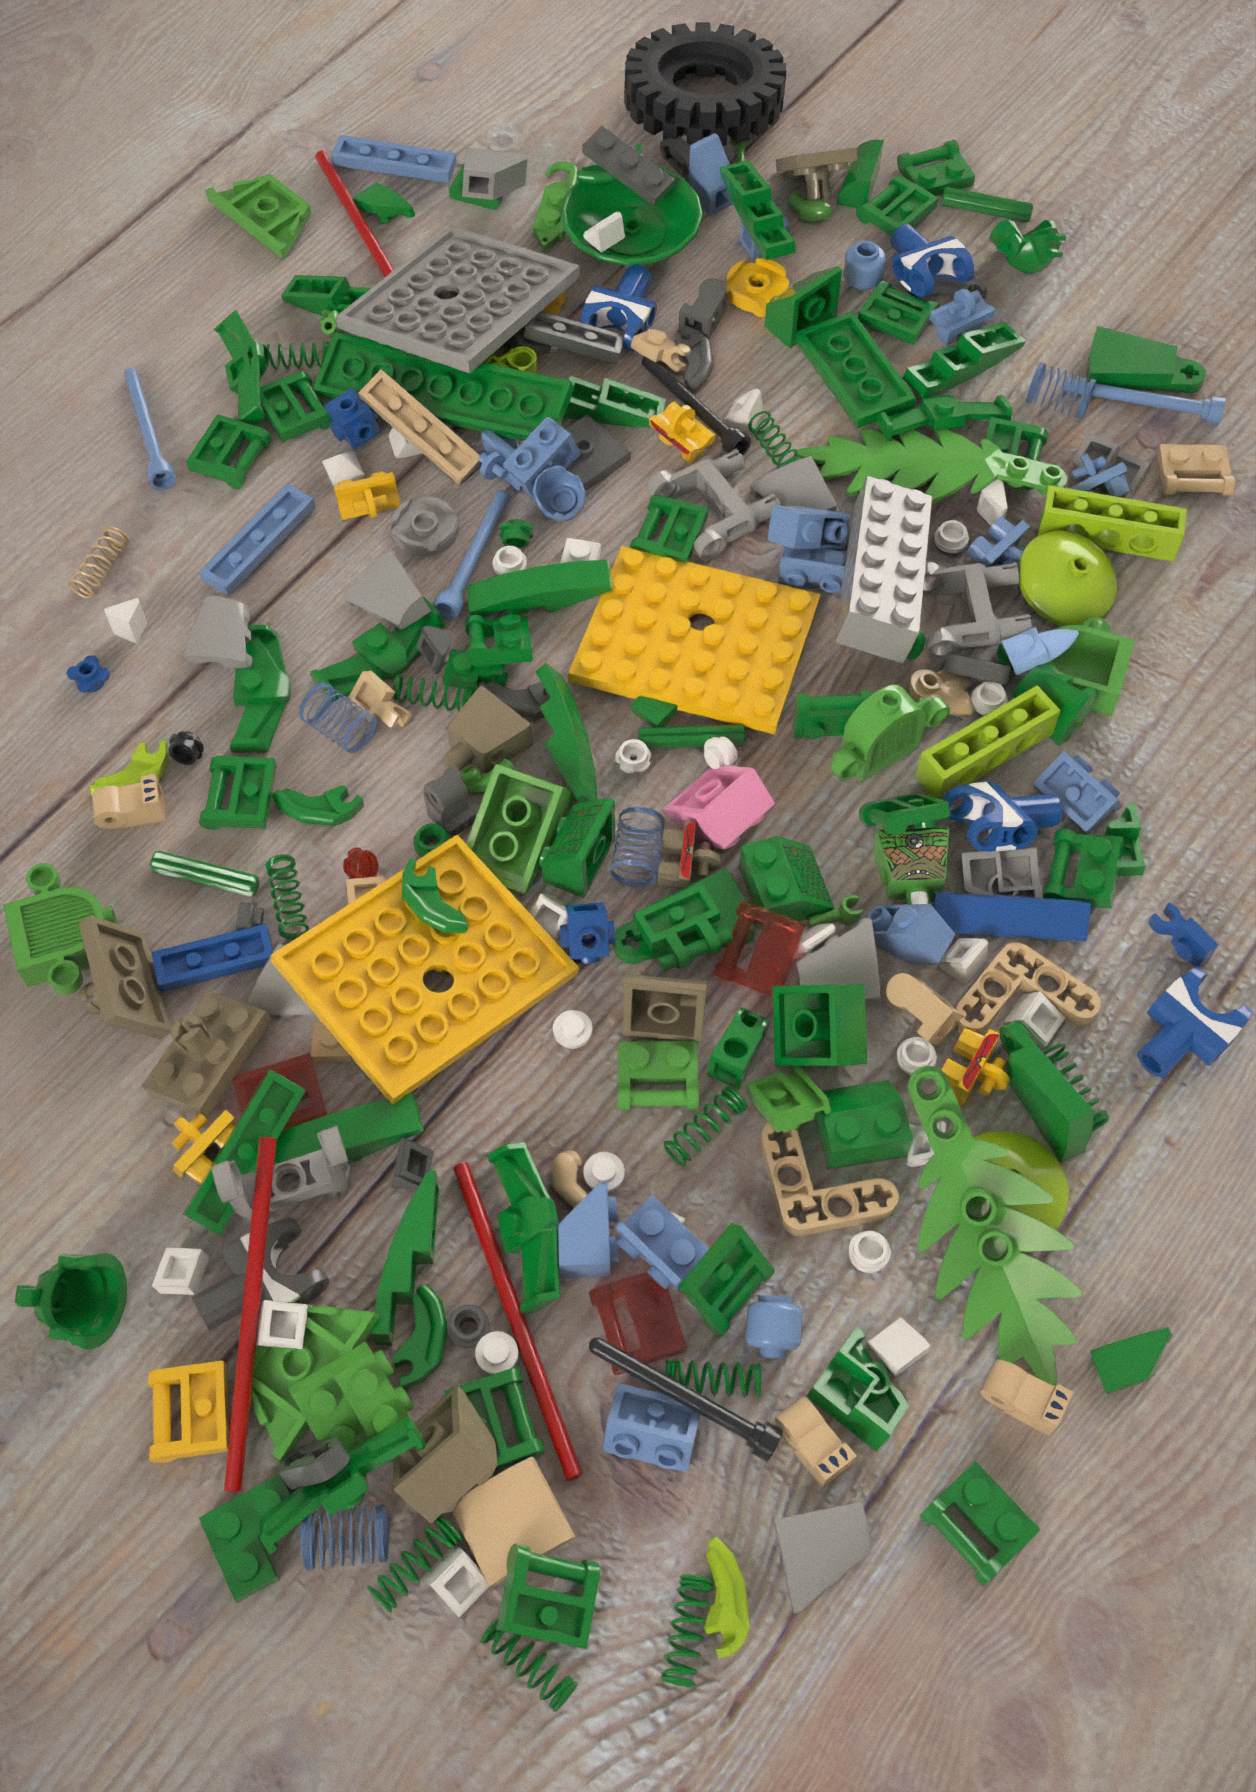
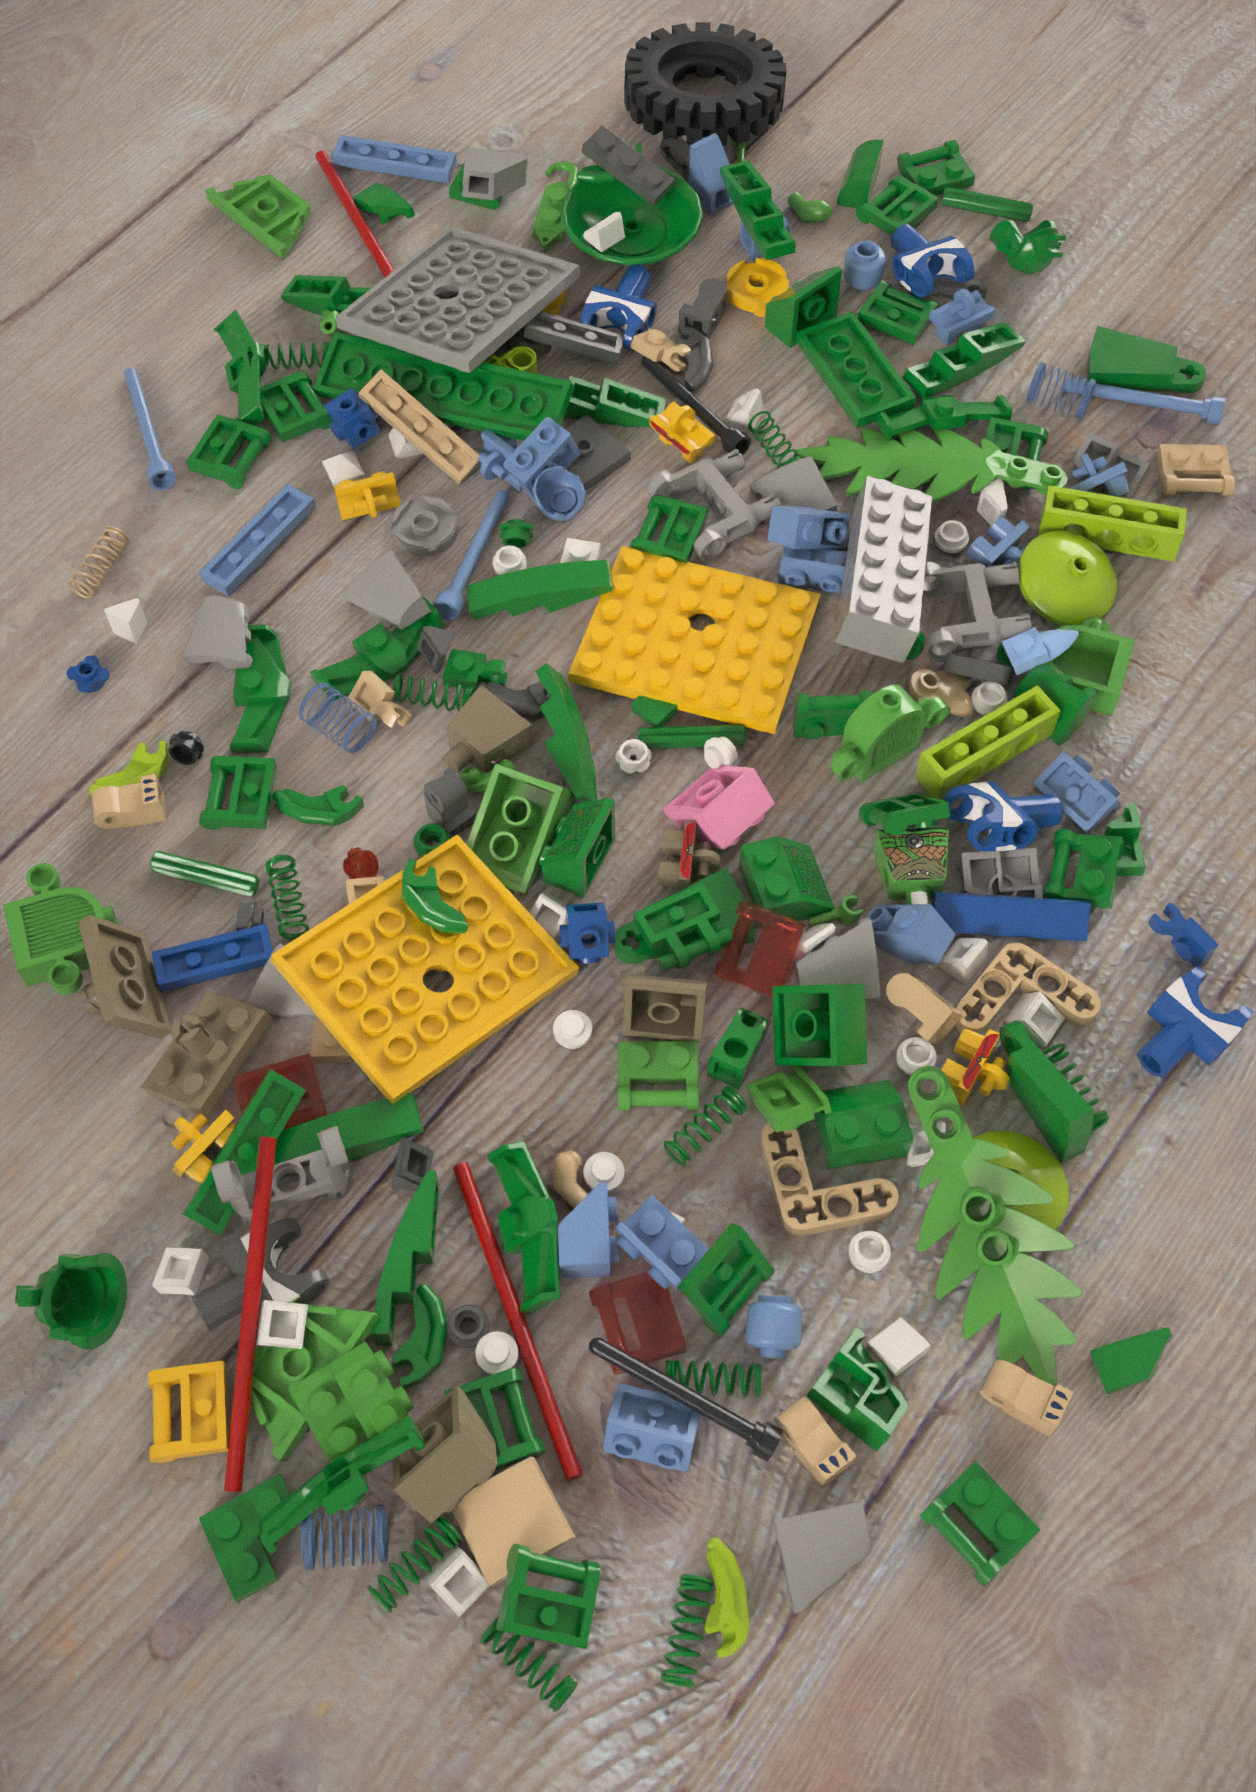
(313, 1463): dark grey beam -> none
(510, 637): green plate -> none
(636, 863): medium blue piece -> none
(817, 168): dark tan plate -> none

